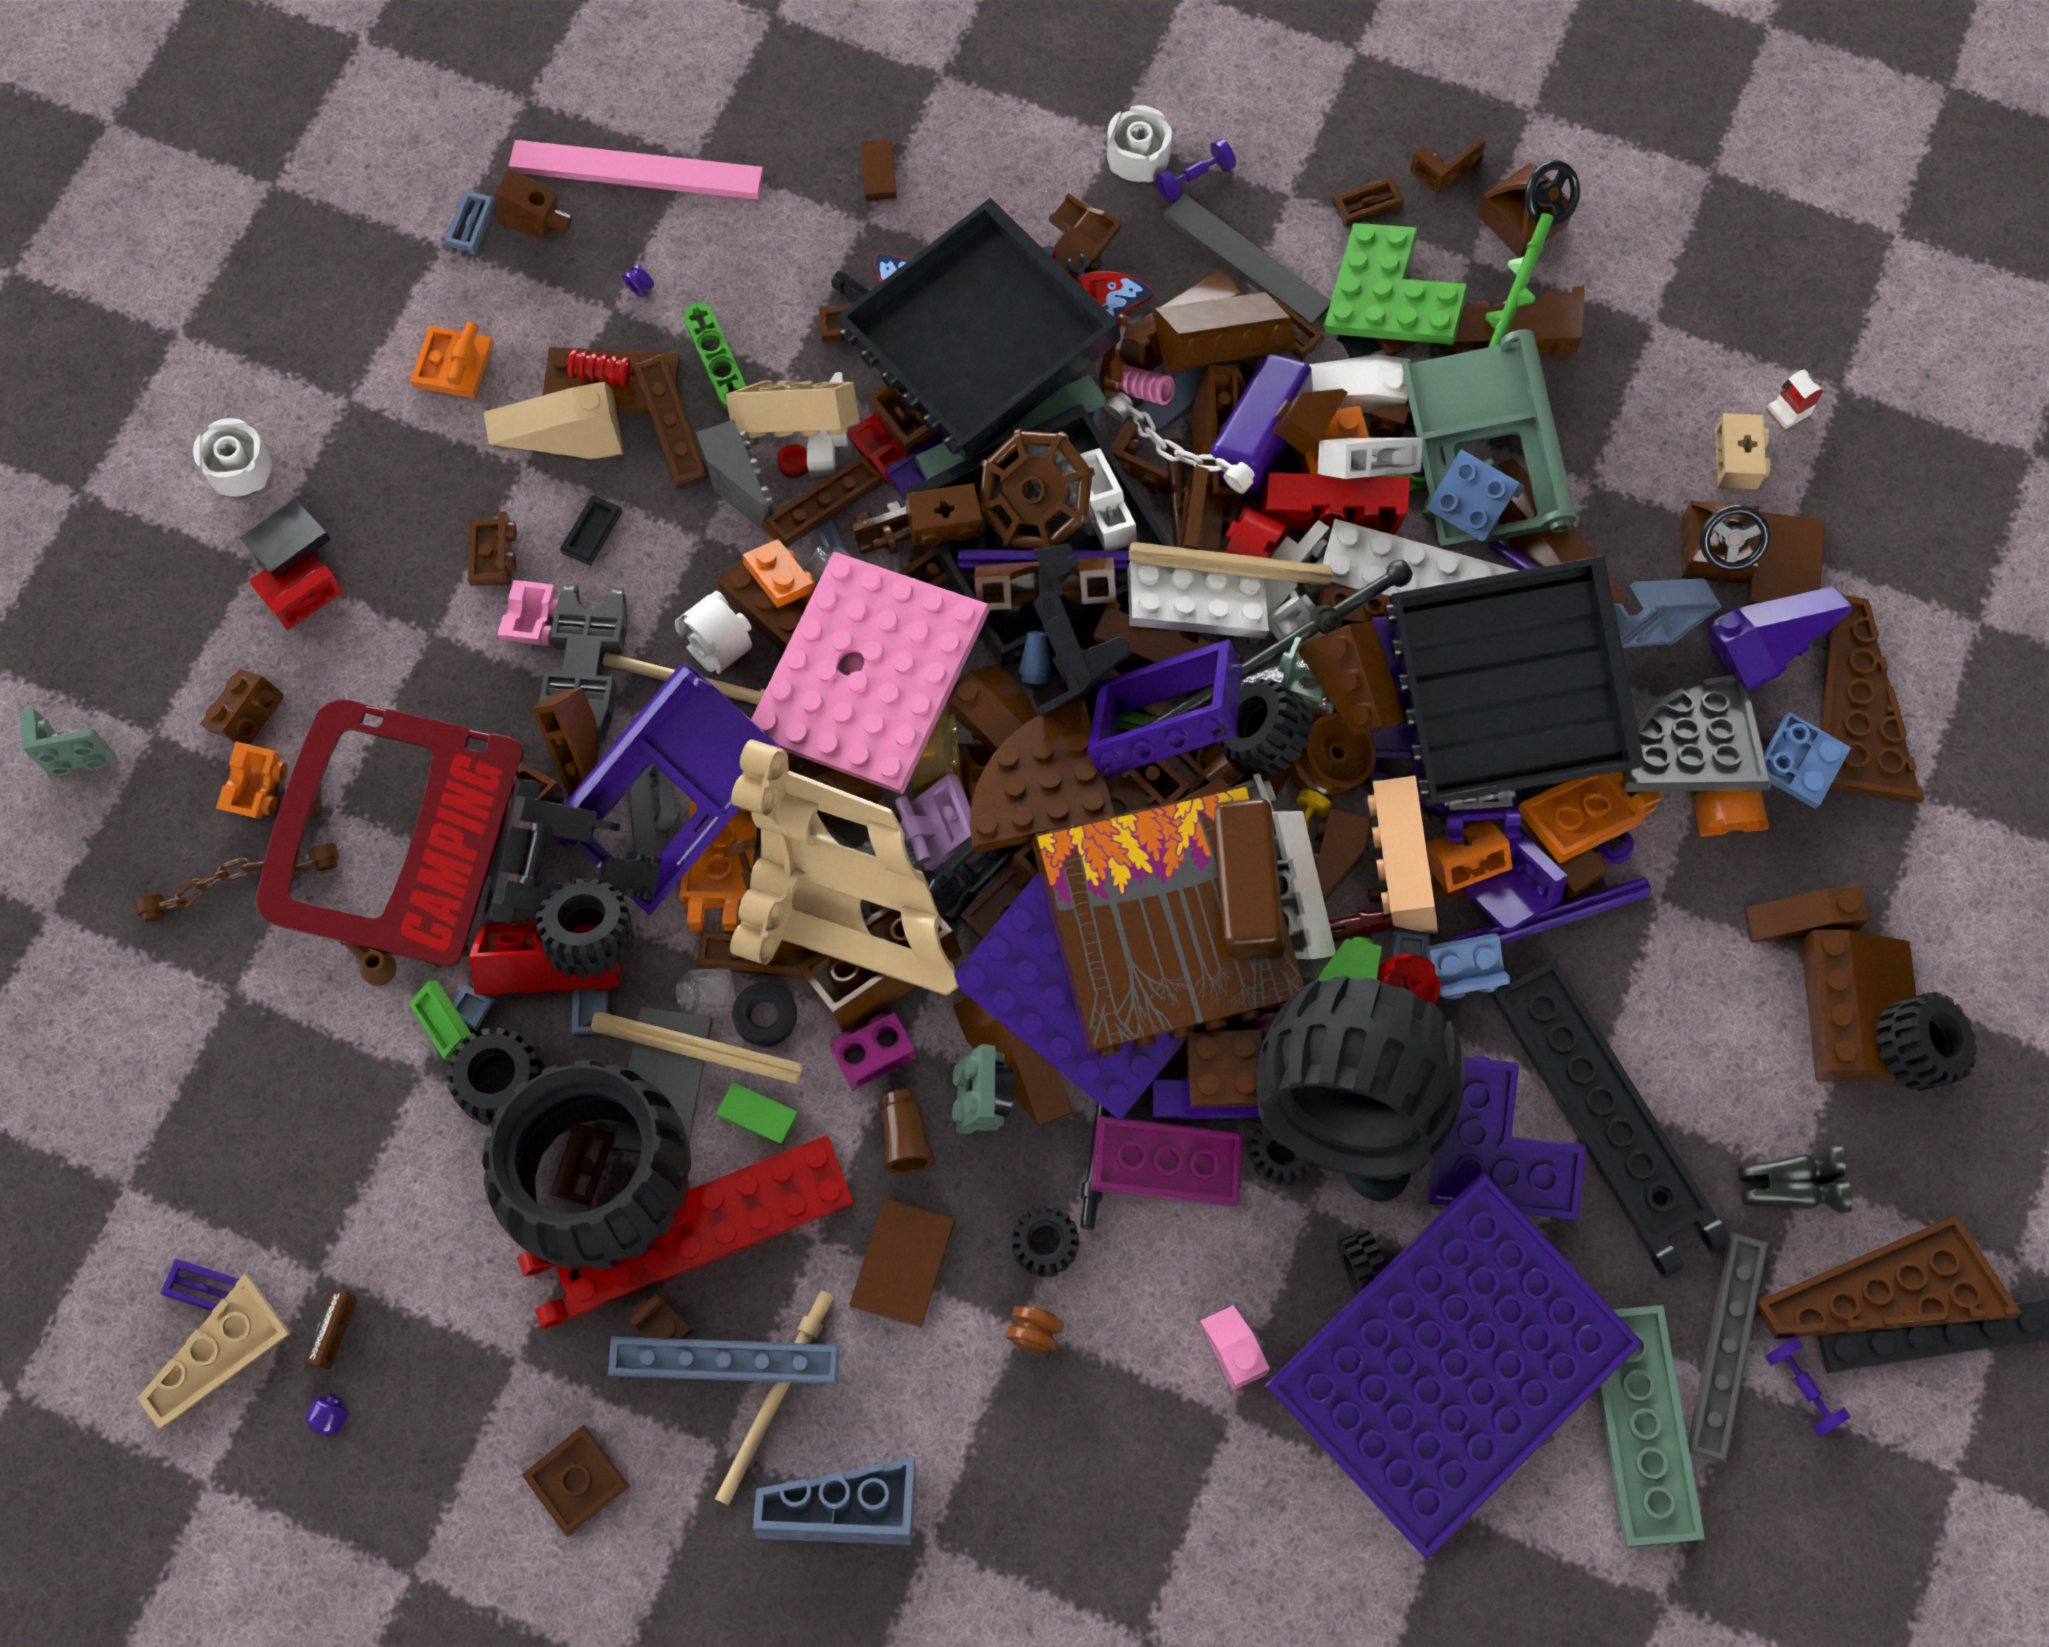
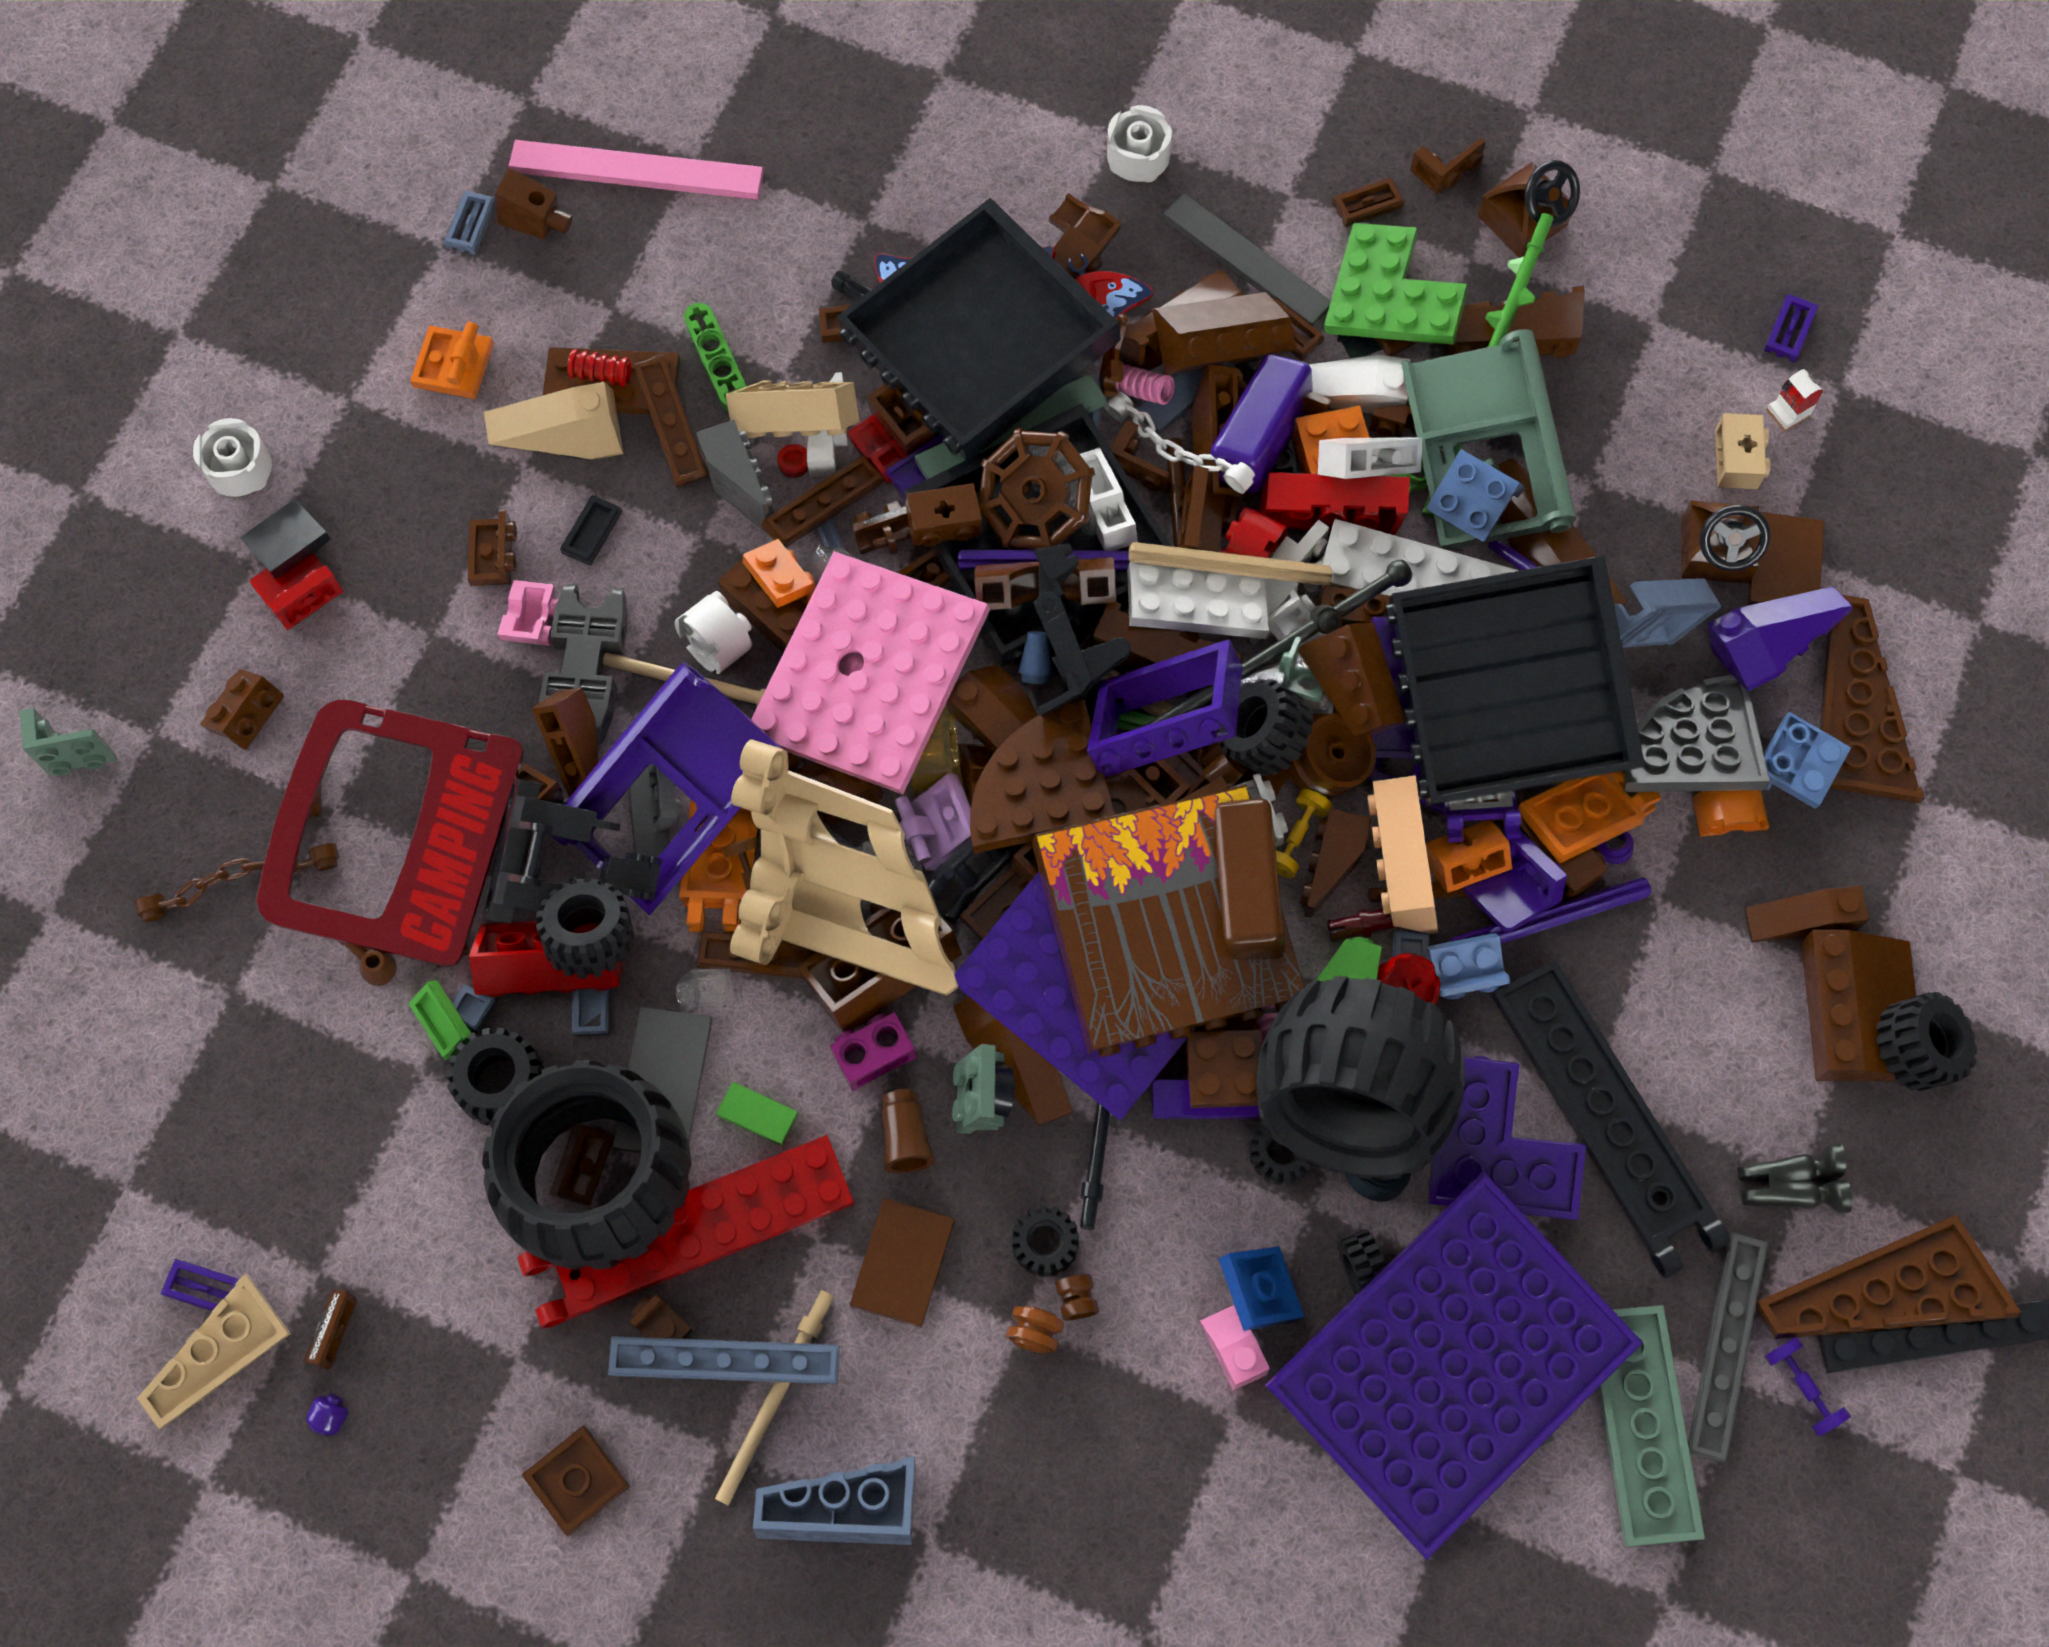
(252, 781): orange cylinder -> none
(638, 280): dark purple bush -> none
(697, 1047): tan axle -> none
(760, 993): black tyre -> none
(878, 169): reddish brown tile -> none
(1077, 1297): none -> reddish brown wheel
(1166, 1161): magenta tile -> none
(1221, 154): dark purple wheel -> none
(1261, 1288): none -> blue plate
(1300, 888): white wedge -> none
(1307, 417): reddish brown slope -> none
(1782, 349): none -> dark purple tile

